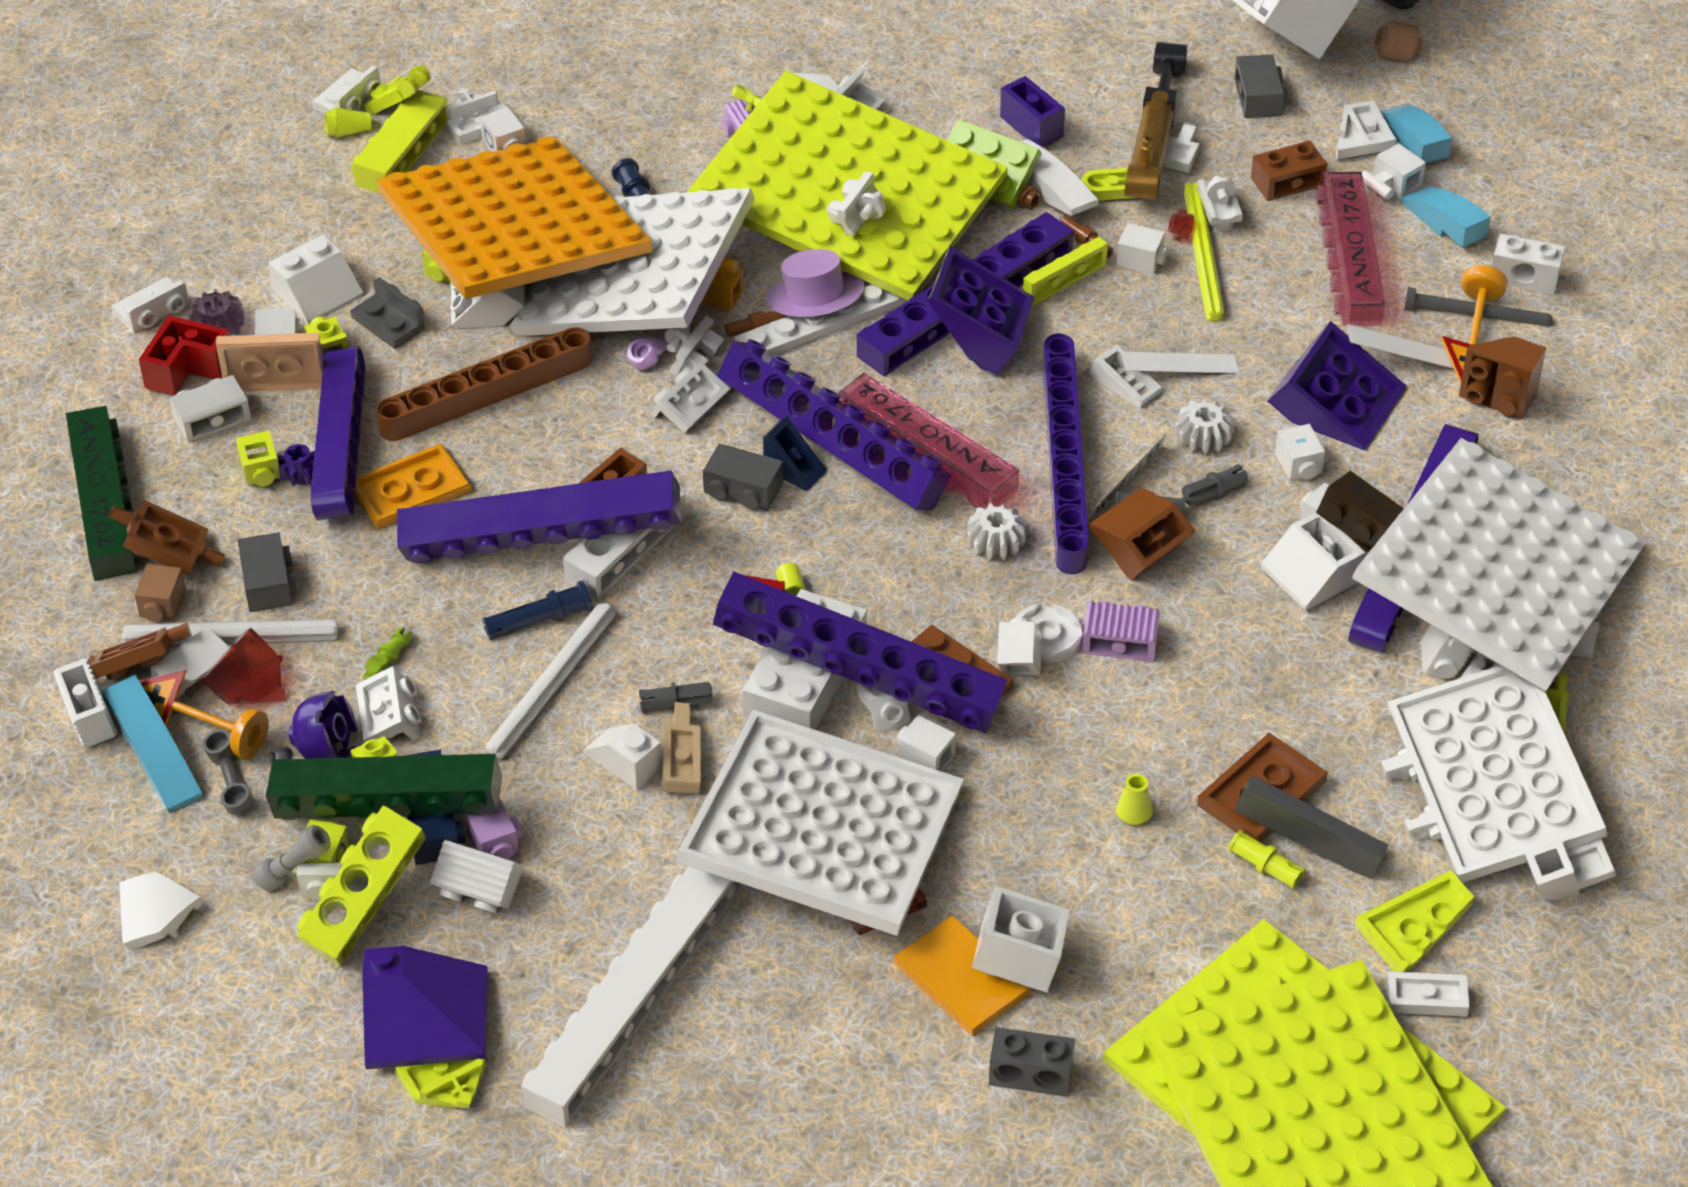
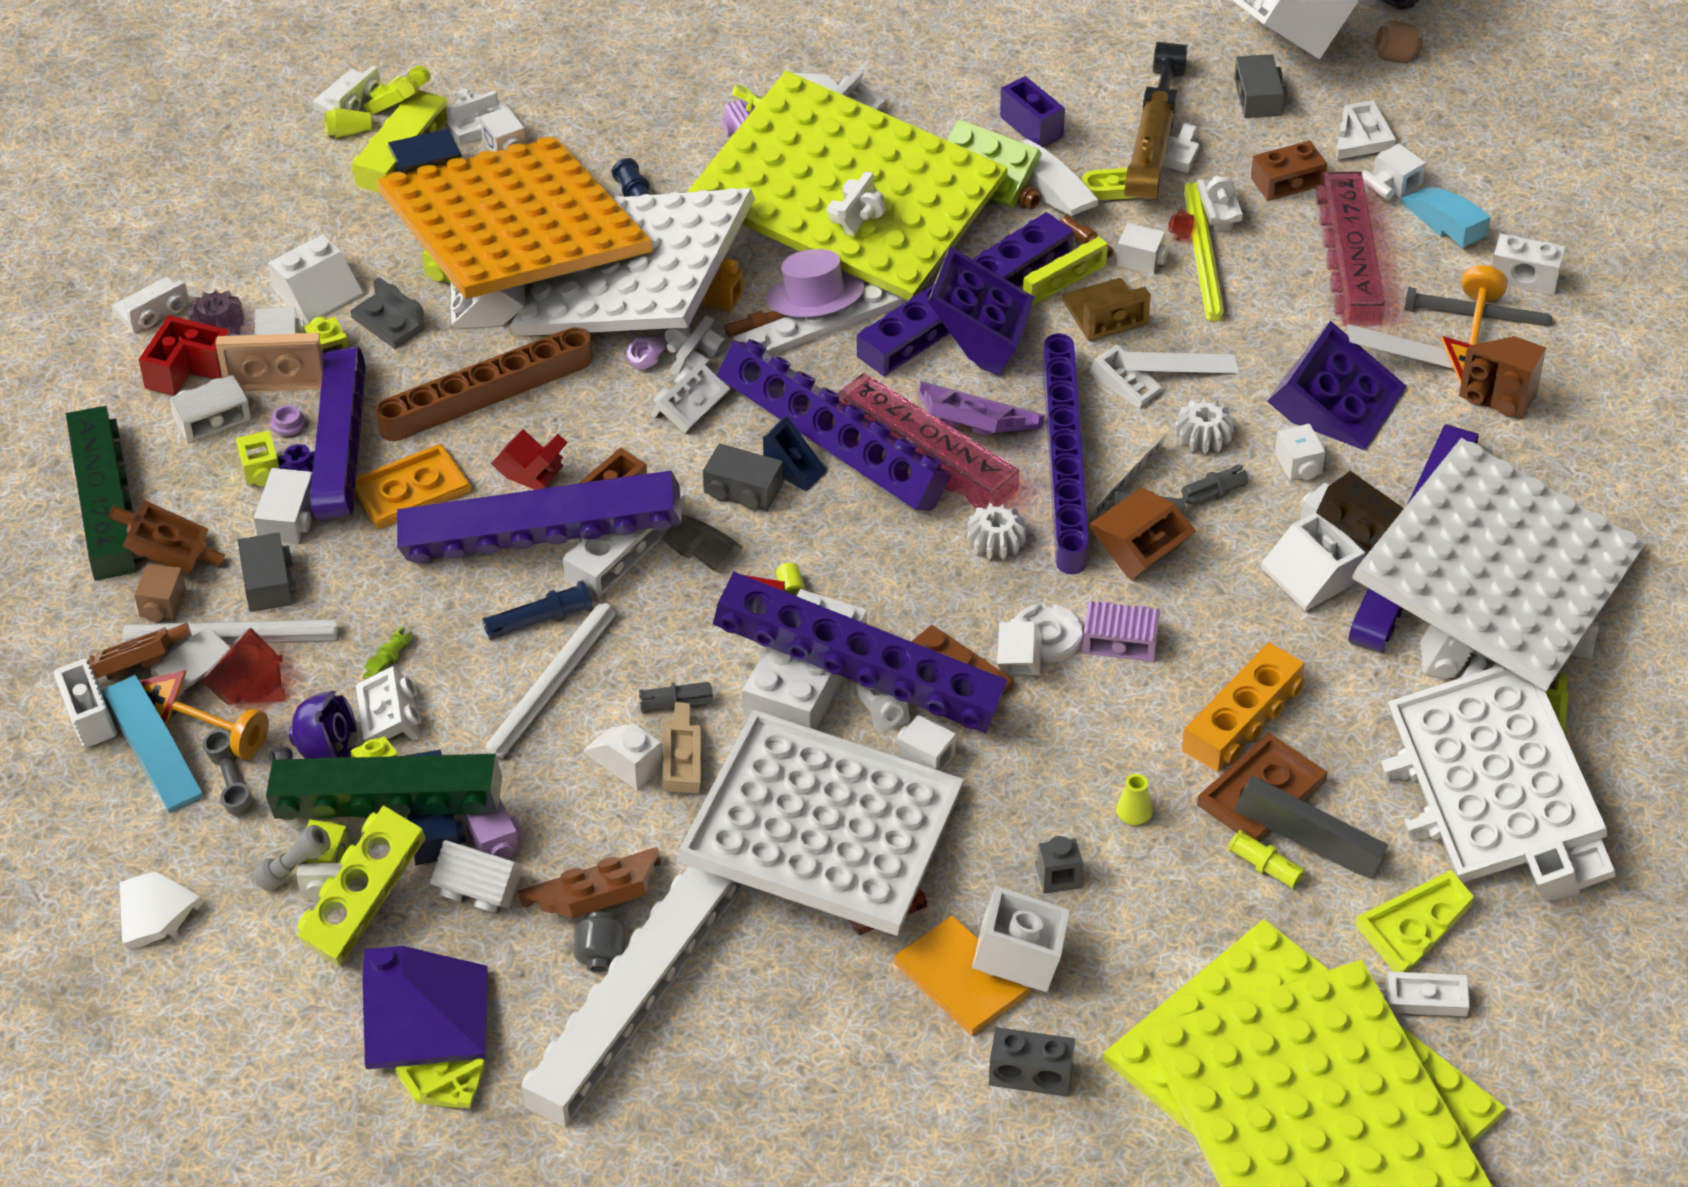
(285, 505): none -> white brick
(287, 420): none -> lavender plate
(424, 149): none -> dark blue panel
(529, 462): none -> red brick
(595, 888): none -> dark orange wing
(598, 940): none -> dark grey head
(703, 542): none -> clear smoke slope
(980, 413): none -> medium lavender wing
(1056, 855): none -> dark grey brick
(1108, 308): none -> pearl gold bracket
(1244, 707): none -> light orange brick
(1418, 132): medium azure slope -> none

